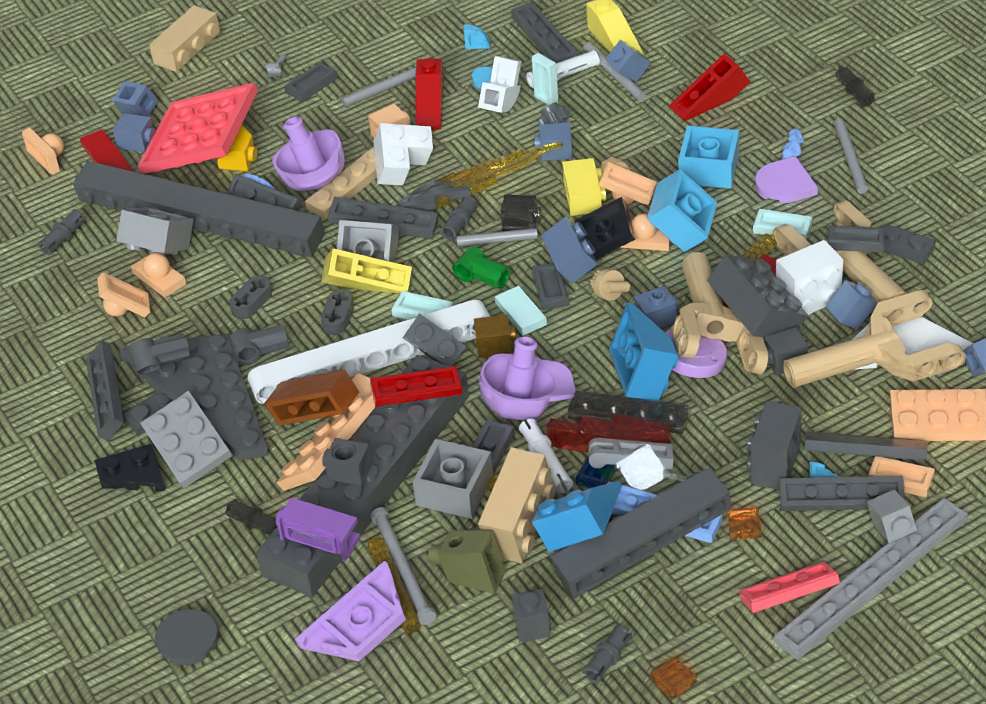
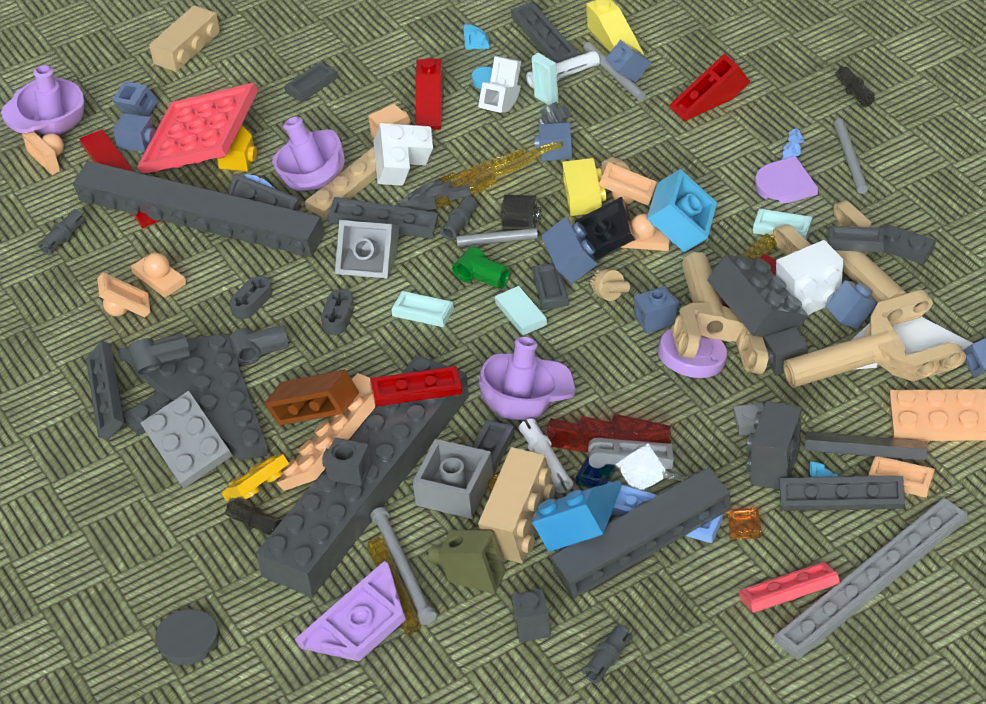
(45, 105): none -> lavender piece
(130, 470): black wing -> none
(154, 230): light grey brick -> none
(248, 484): none -> yellow plate
(274, 68): light grey hand -> none
(318, 527): medium lavender window -> none
(364, 351): white beam -> none
(365, 272): light yellow slope -> none
(379, 87): light grey bar -> none
(433, 341): dark grey plate -> none
(494, 335): pearl gold brick -> none
(605, 406): clear smoke plate -> none
(642, 355): dark azure slope -> none
(673, 678): clear orange tile -> none
(710, 155): medium azure brick -> none
(745, 417): none -> light grey plate
(891, 516): light grey brick -> none

